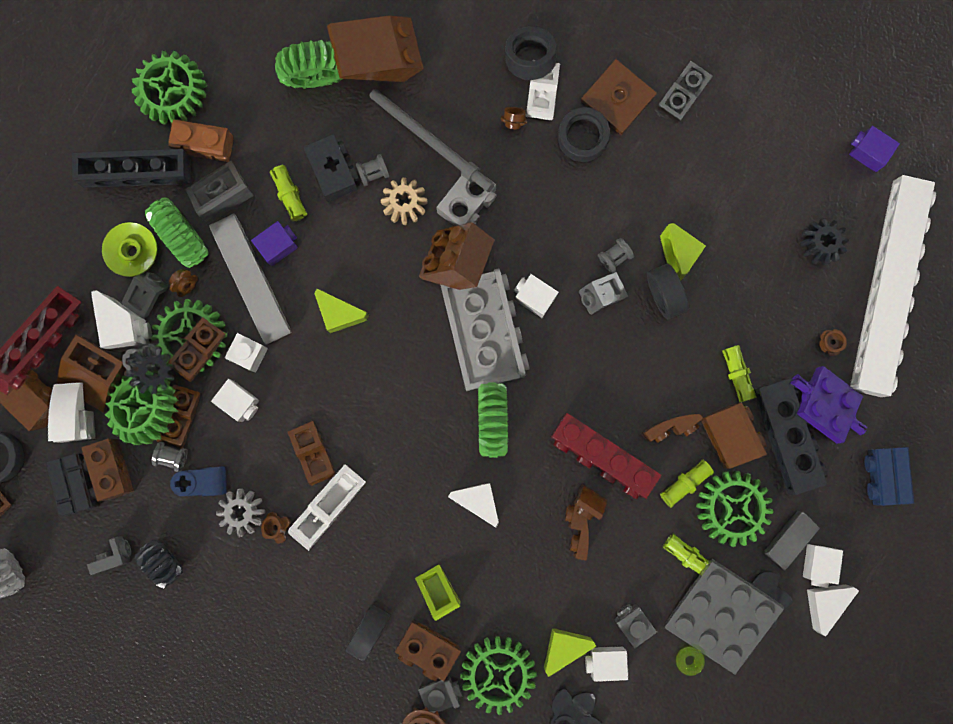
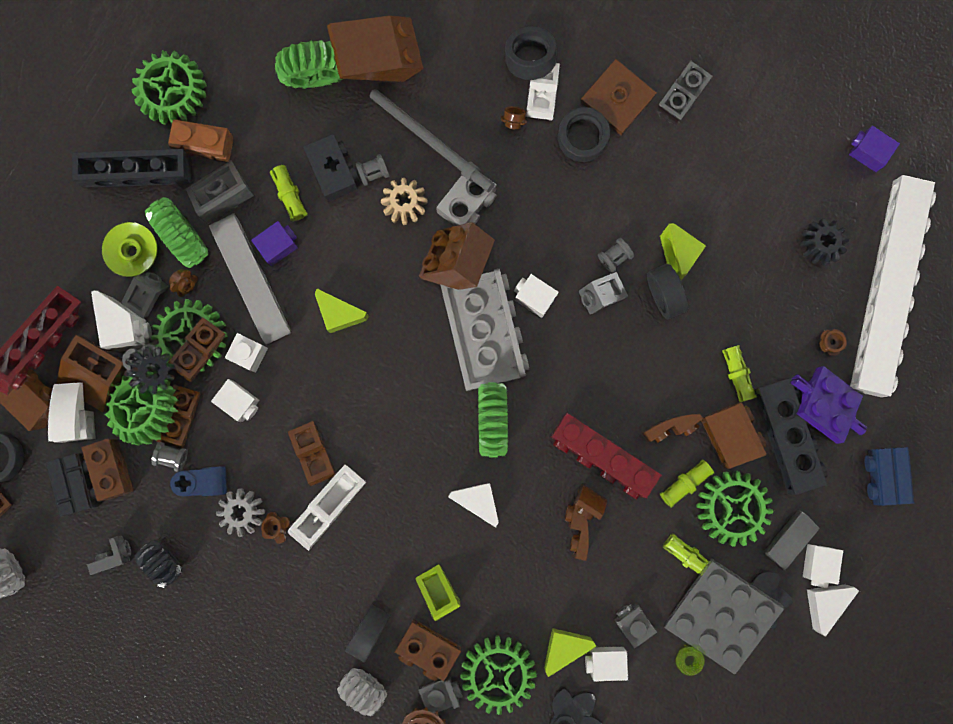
(362, 692): none -> light grey gear

